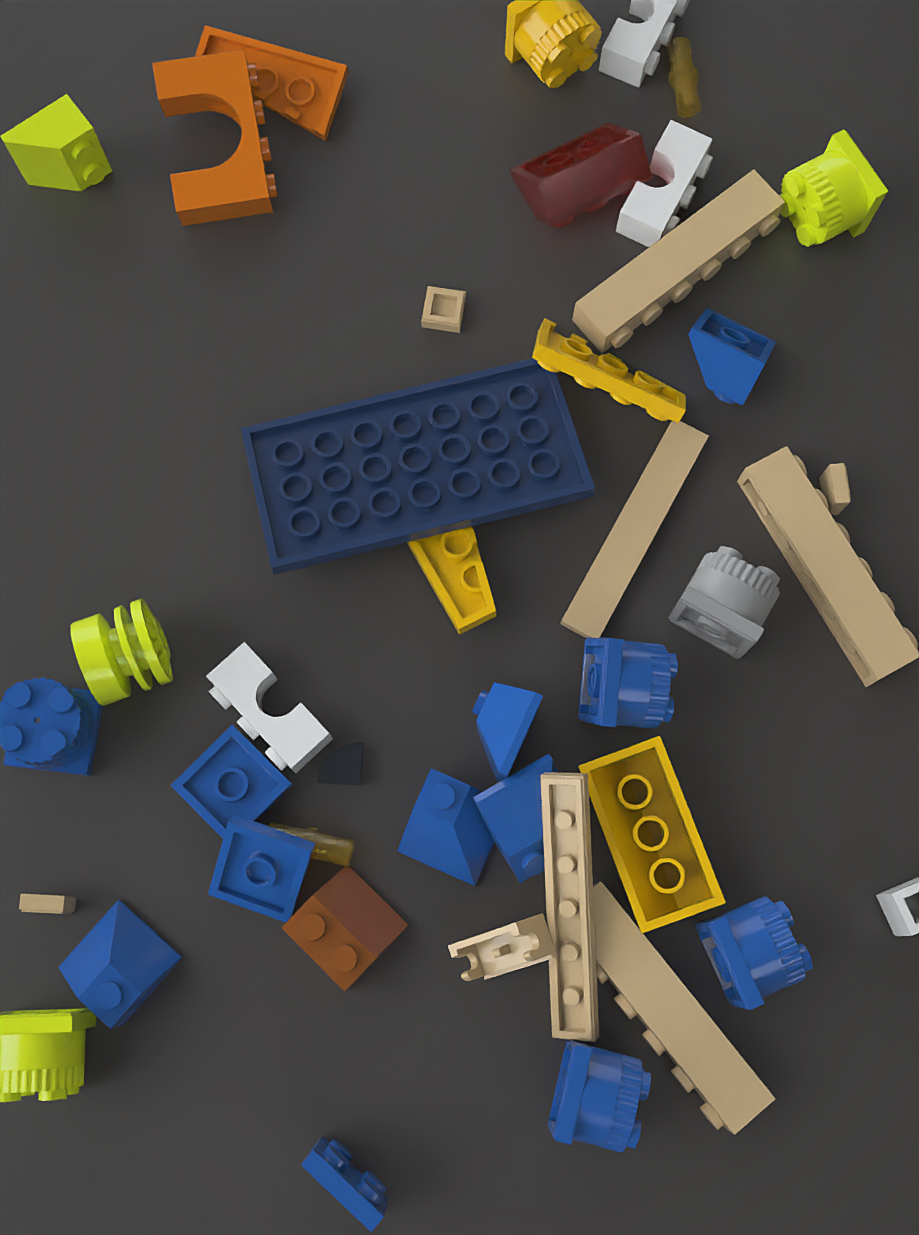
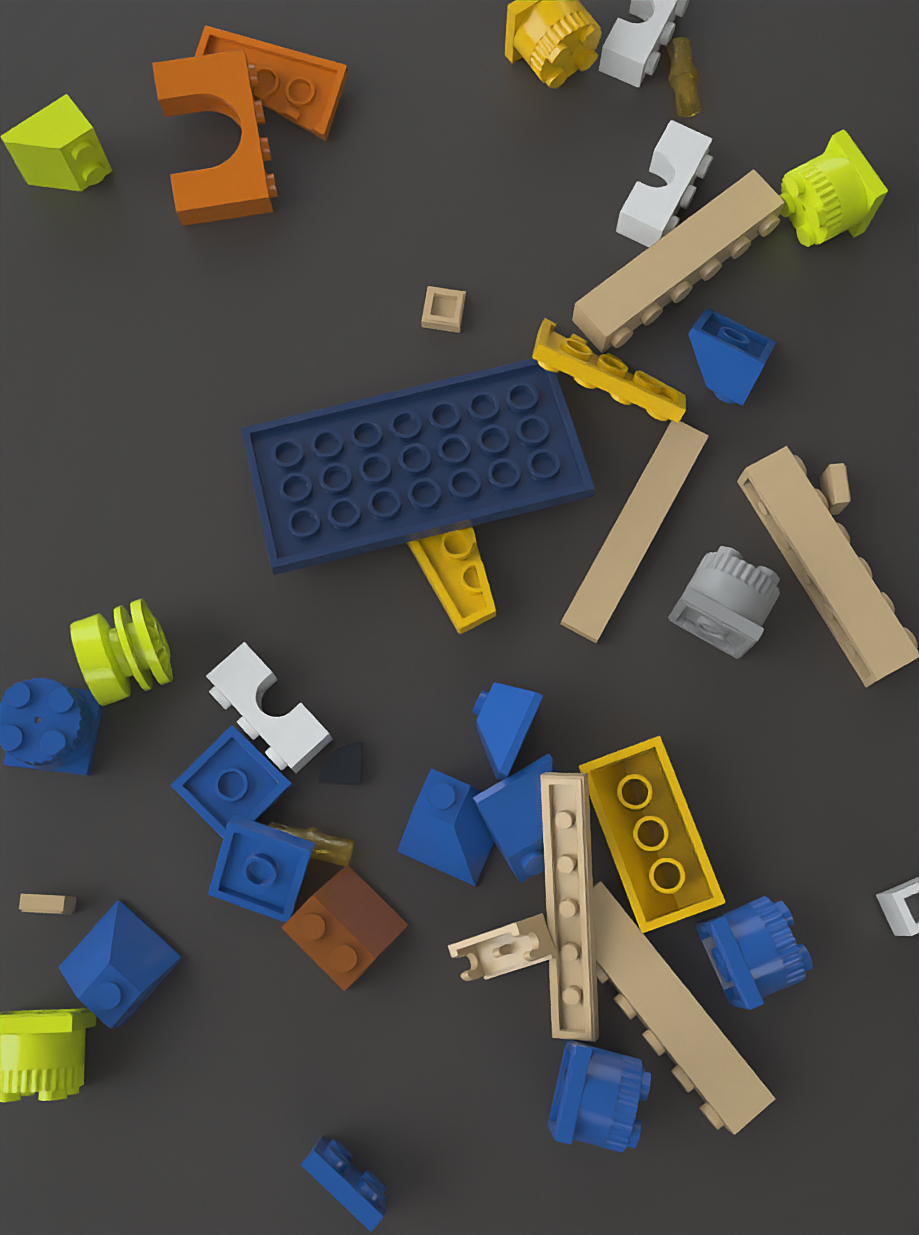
(582, 173): clear red slope -> none
(626, 683): blue piece -> none

